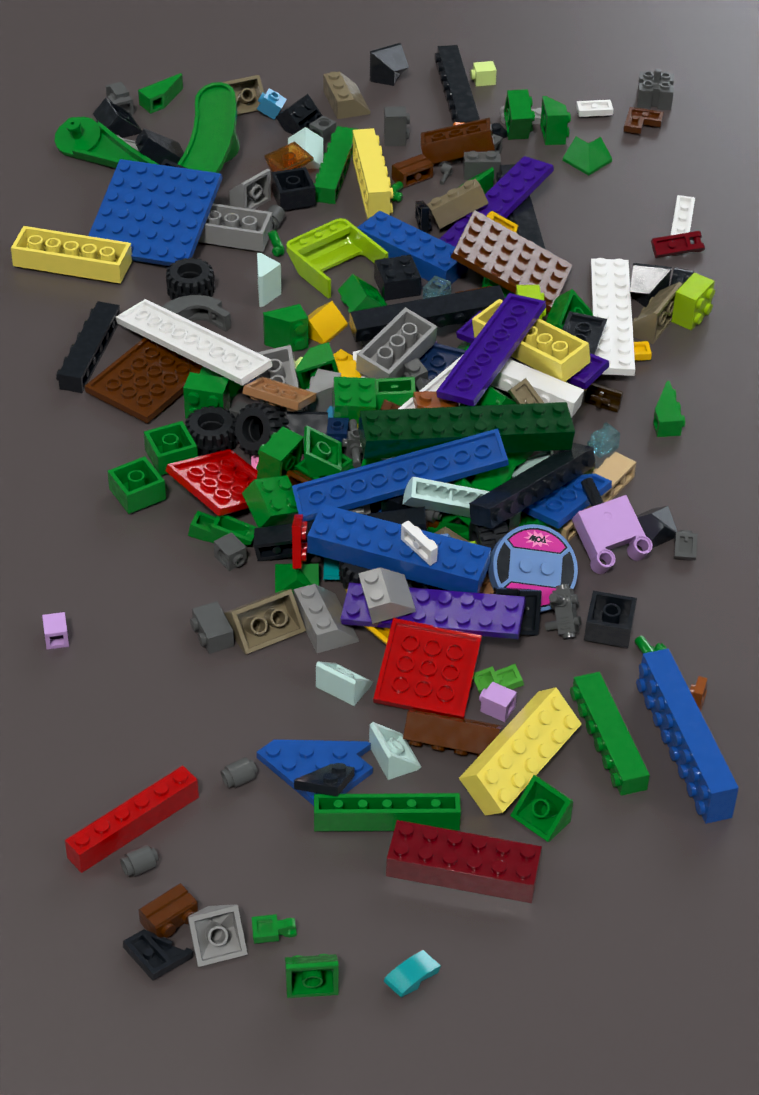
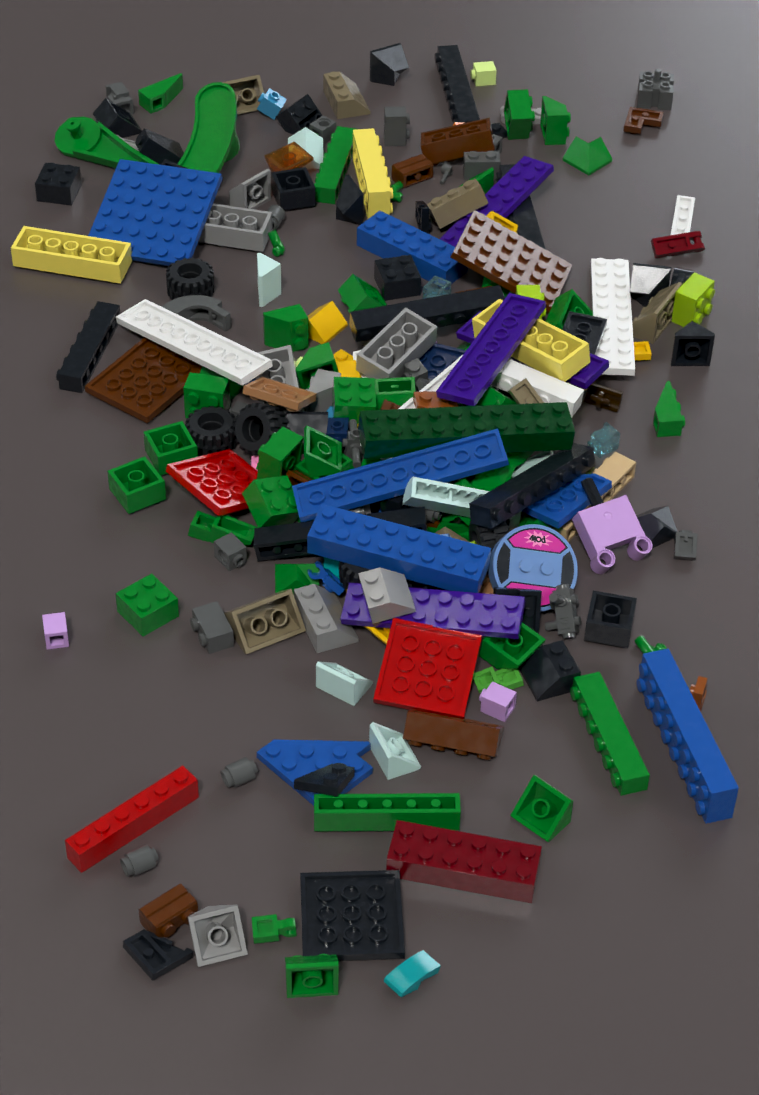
(58, 184): none -> black brick
(147, 605): none -> green brick
(299, 547): red plate -> none
(328, 247): lime windscreen -> none
(330, 581): none -> blue plate
(350, 202): none -> black slope
(352, 915): none -> black plate
(419, 542): white plate -> none
(508, 652): none -> green slope
(520, 751): light yellow brick -> none
(550, 671): none -> black slope
(594, 108): white plate -> none
(692, 346): none -> black slope

